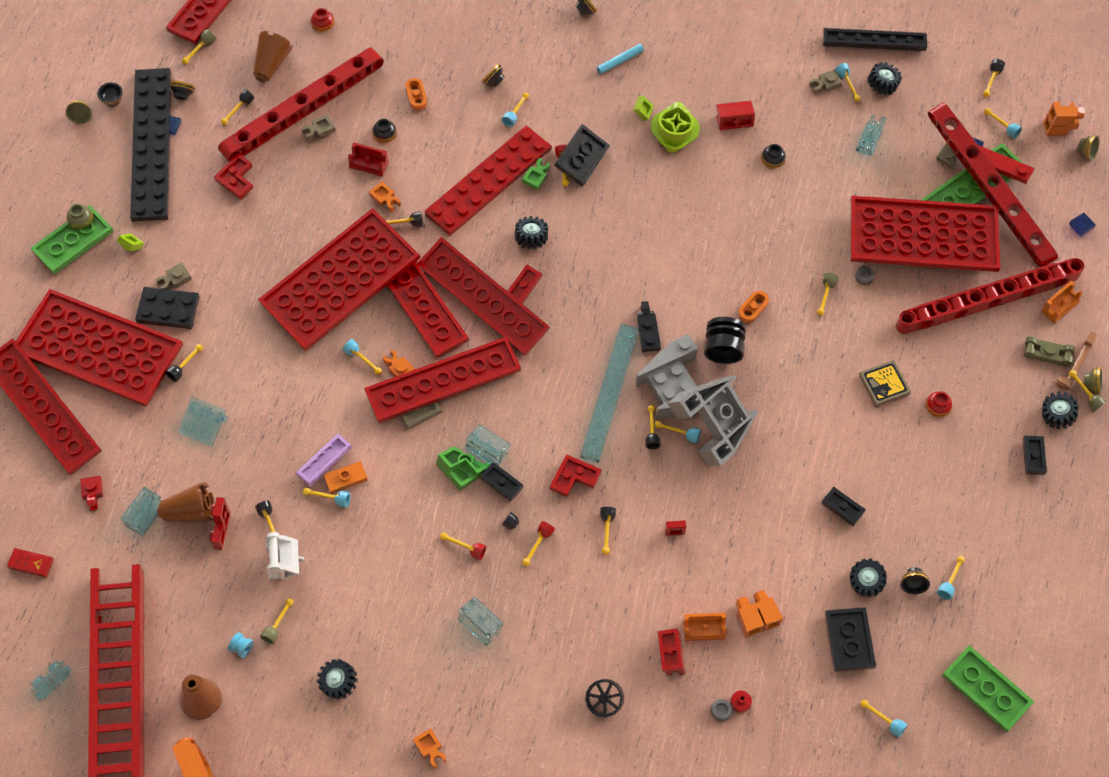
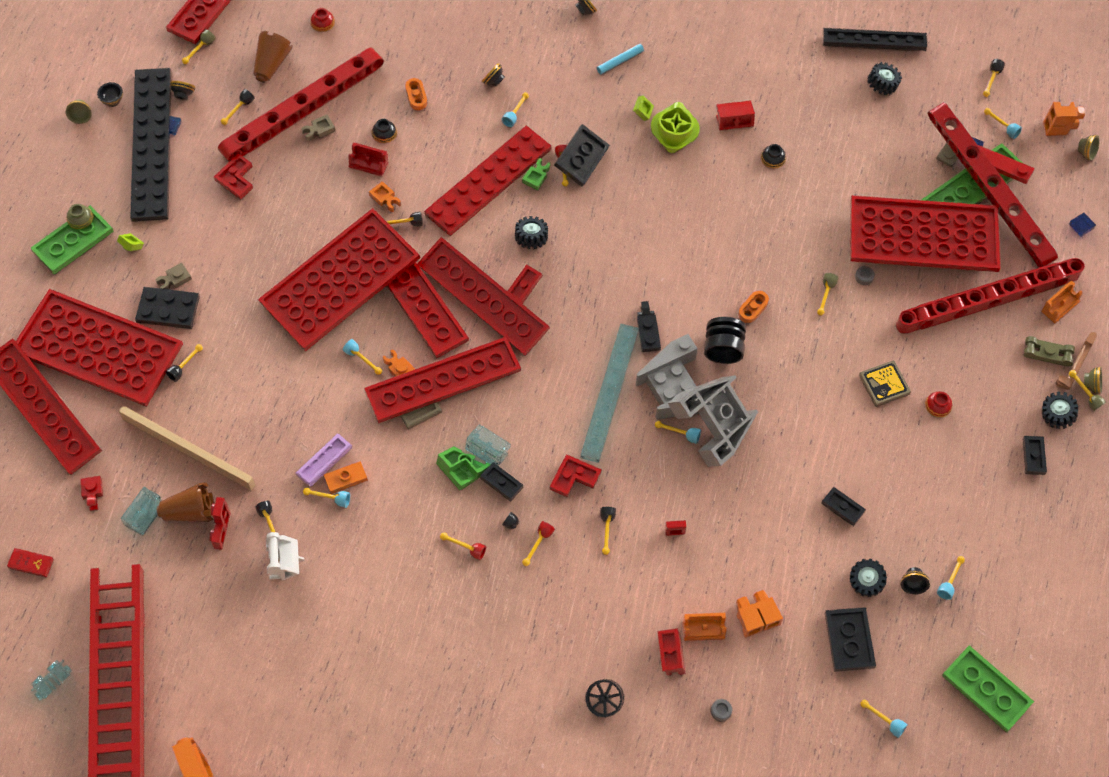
(187, 448): none -> tan tile
(199, 697): dark orange cone -> none
(202, 421): clear light blue hinge -> none
(240, 645): medium azure wheel -> none
(270, 633): hinge -> none
(337, 679): black wheel -> none
(428, 746): orange plate -> none
(480, 620): clear light blue hinge -> none
(652, 440): black hinge -> none
(741, 701): red tile -> none
(828, 81): dark tan plate -> none
(843, 72): hinge -> none
(871, 136): clear light blue hinge -> none

